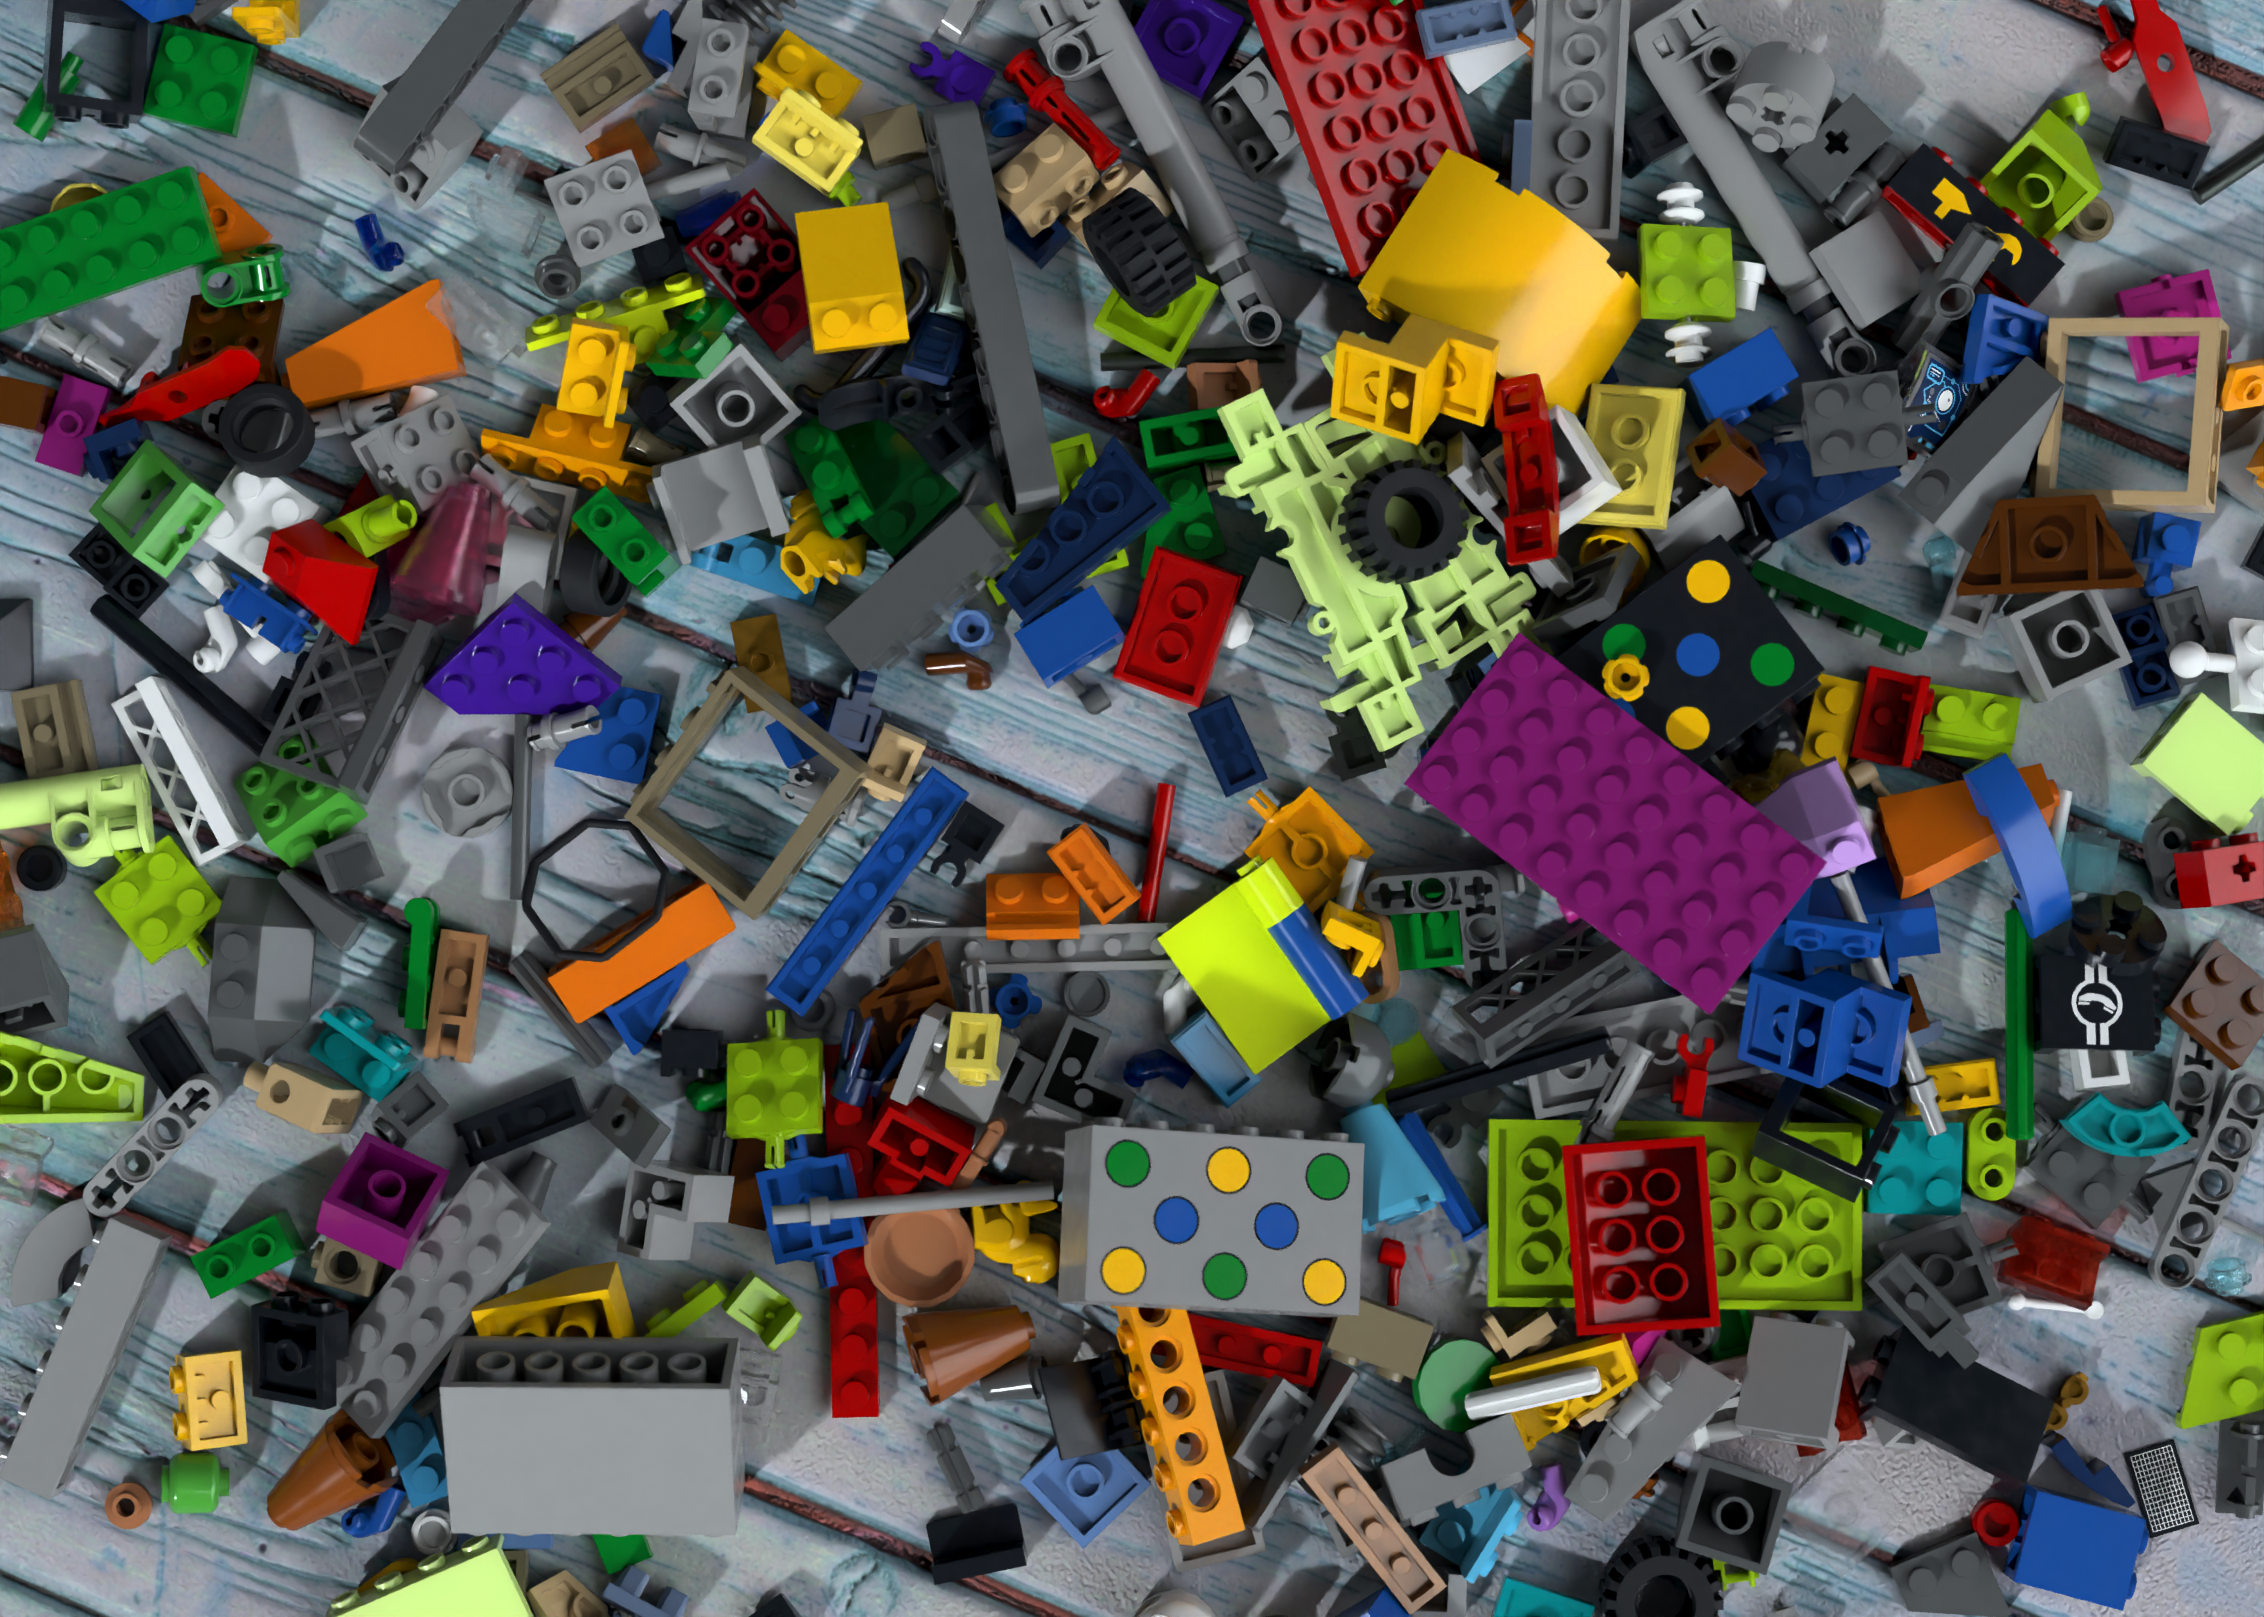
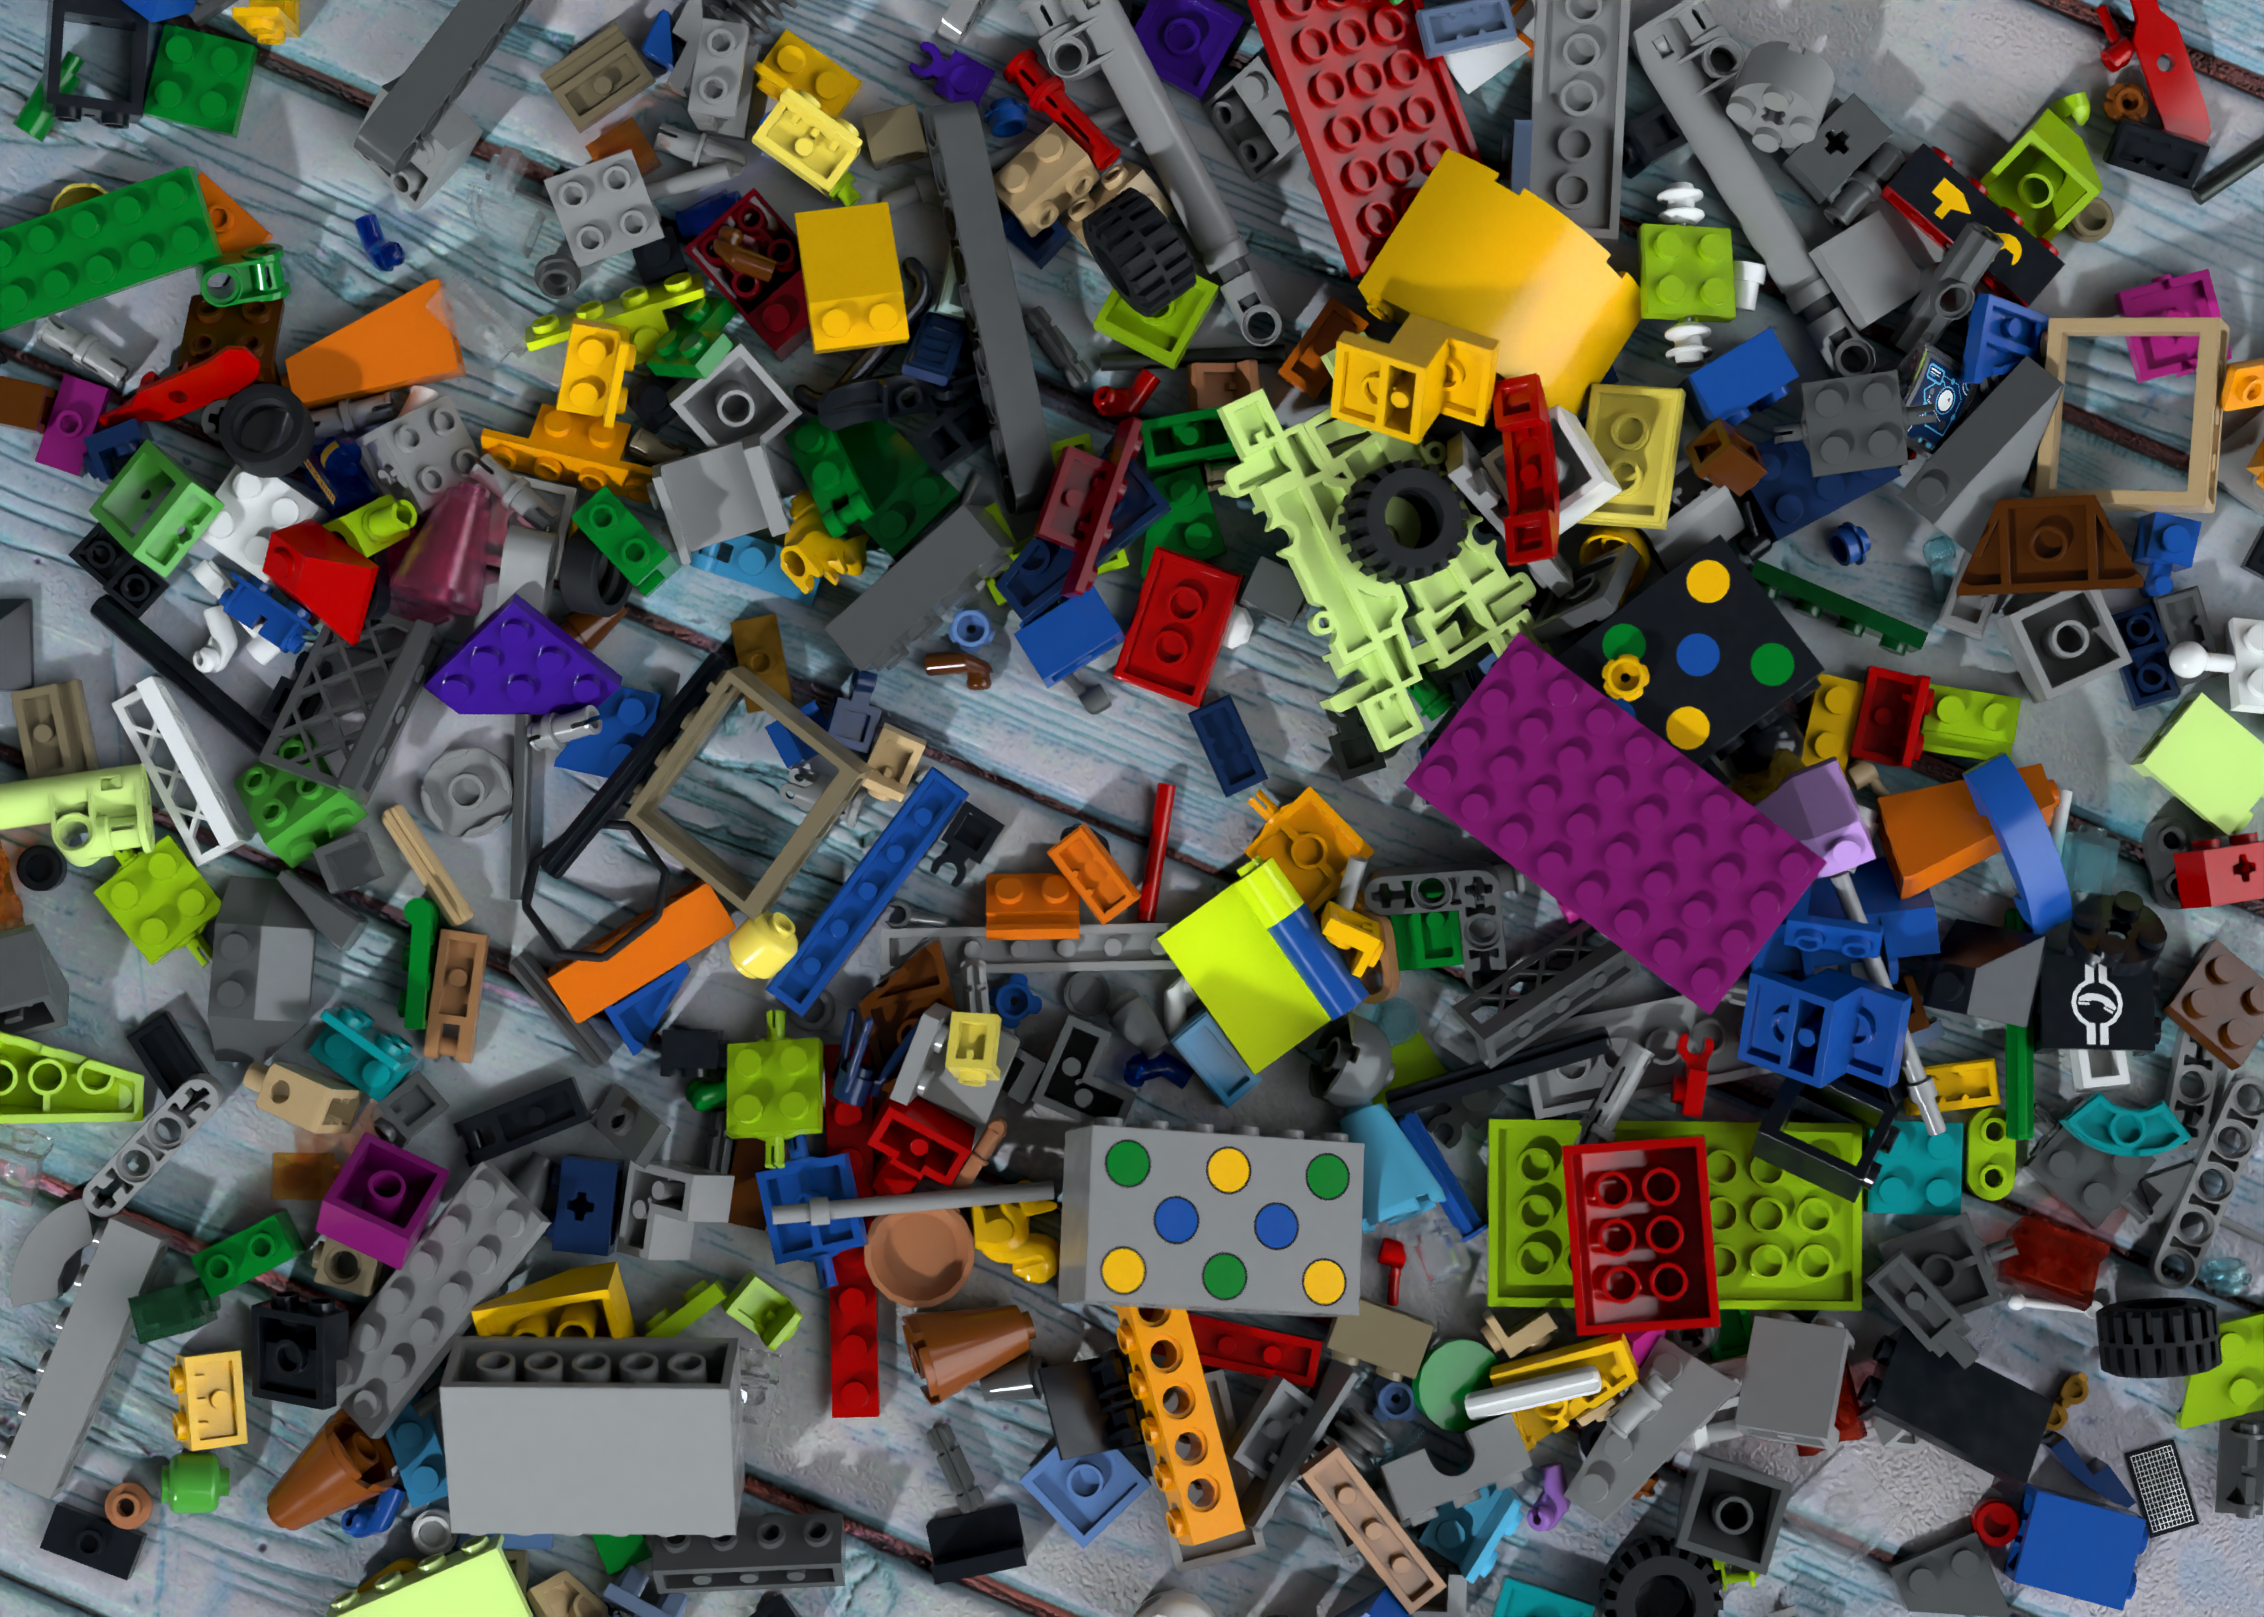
(93, 1541): none -> black plate
(172, 1309): none -> clear green brick
(302, 1175): none -> clear orange bracket
(337, 473): none -> clear blue hips
(426, 865): none -> tan axle
(602, 1183): none -> dark blue brick
(631, 769): none -> black axle
(741, 259): none -> reddish brown arm
(763, 945): none -> light yellow head
(763, 1554): none -> dark grey brick
(1057, 348): none -> dark grey axle
(1082, 502): none -> dark red bracket
(1138, 1023): none -> dark grey cone
(1304, 366): none -> orange plate
(1385, 1408): none -> medium blue plate
(1429, 696): none -> green pin
(1986, 973): none -> black slope
(2134, 94): none -> dark orange plate
(2158, 1337): none -> black tyre

